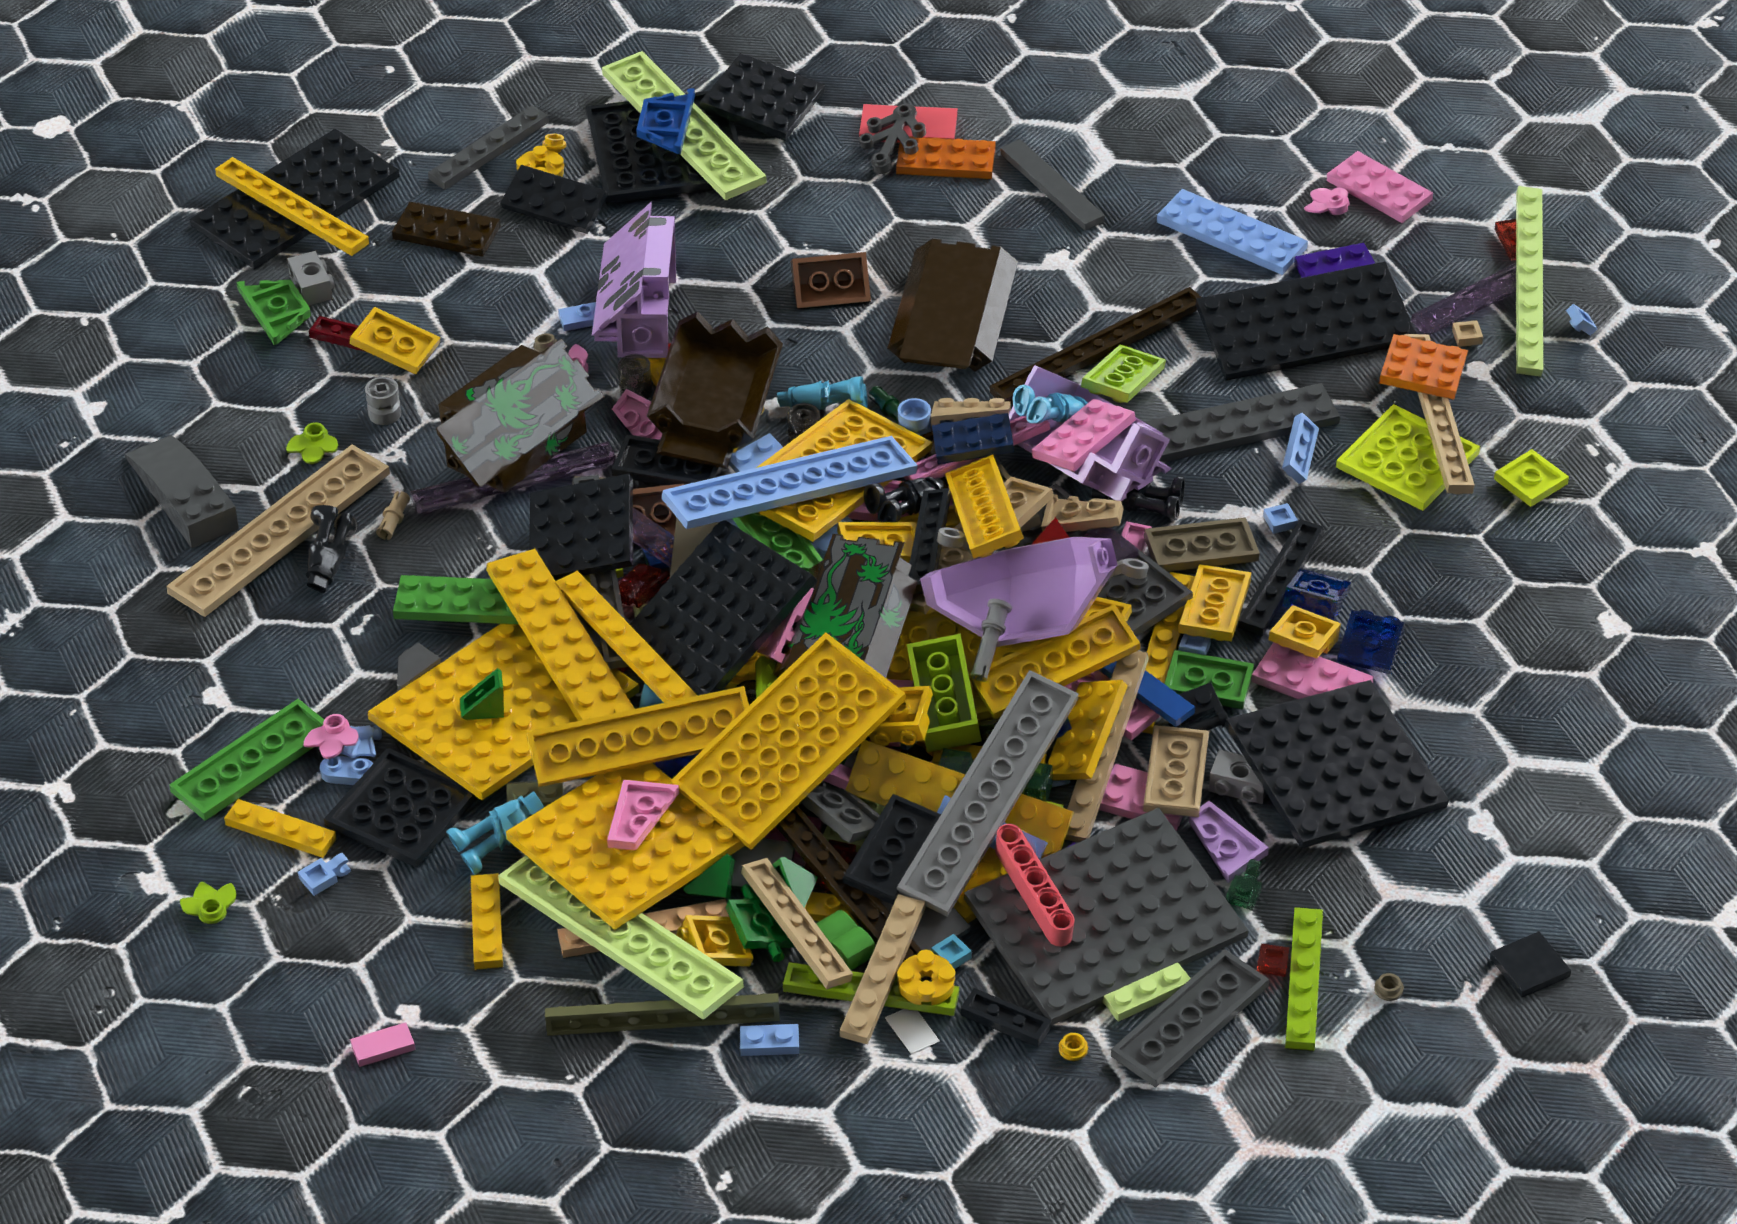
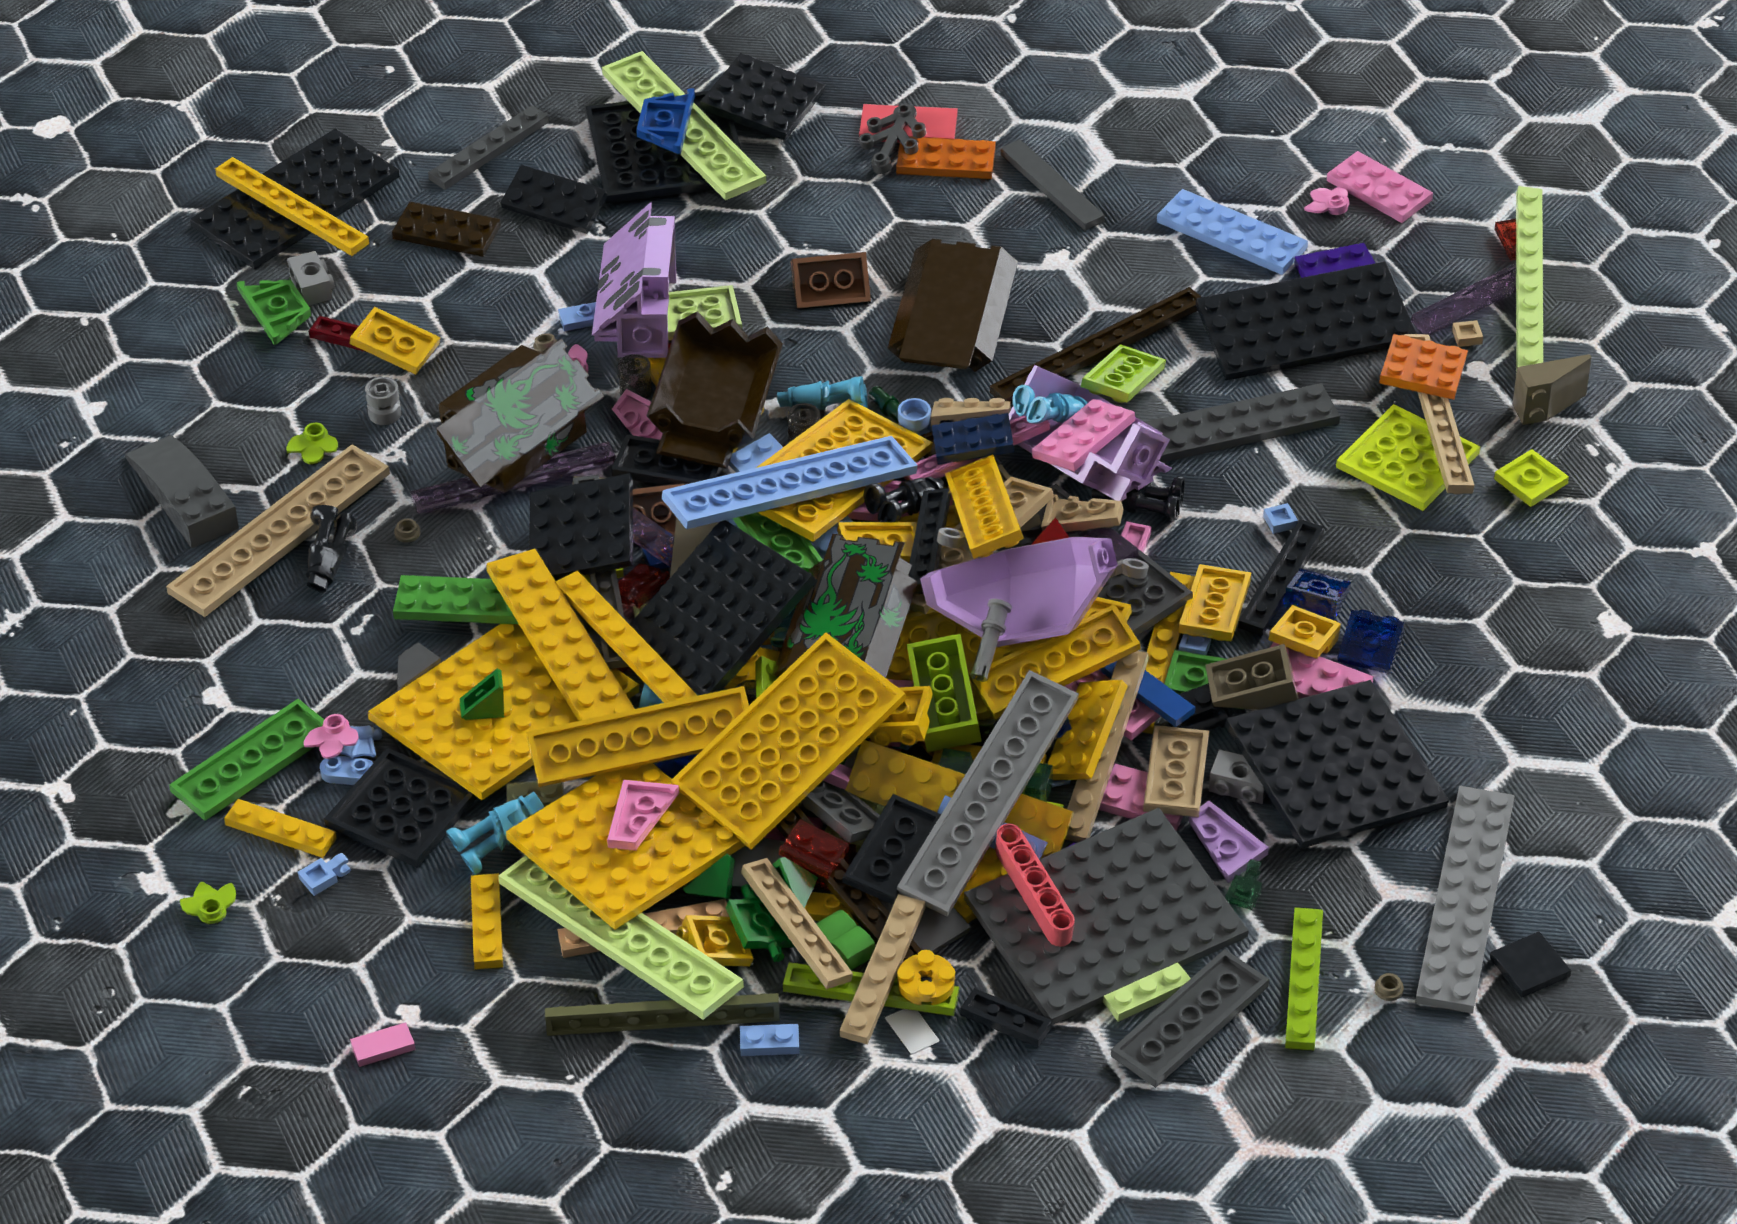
(393, 515): tan pin -> none
(407, 530): none -> dark tan plate
(543, 160): yellow plate -> none
(554, 142): yellow plate -> none
(713, 303): none -> yellowish green plate
(784, 632): bright pink wing -> none
(814, 848): none -> clear red plate
(953, 951): medium azure plate -> none
(1070, 1041): yellow plate -> none
(1202, 543): dark tan plate -> none
(1253, 680): none -> dark tan slope
(1273, 960): clear red plate -> none
(1300, 448): light blue plate -> none
(1465, 900): none -> light grey plate
(1549, 387): none -> dark tan slope
(1581, 320): light blue plate -> none

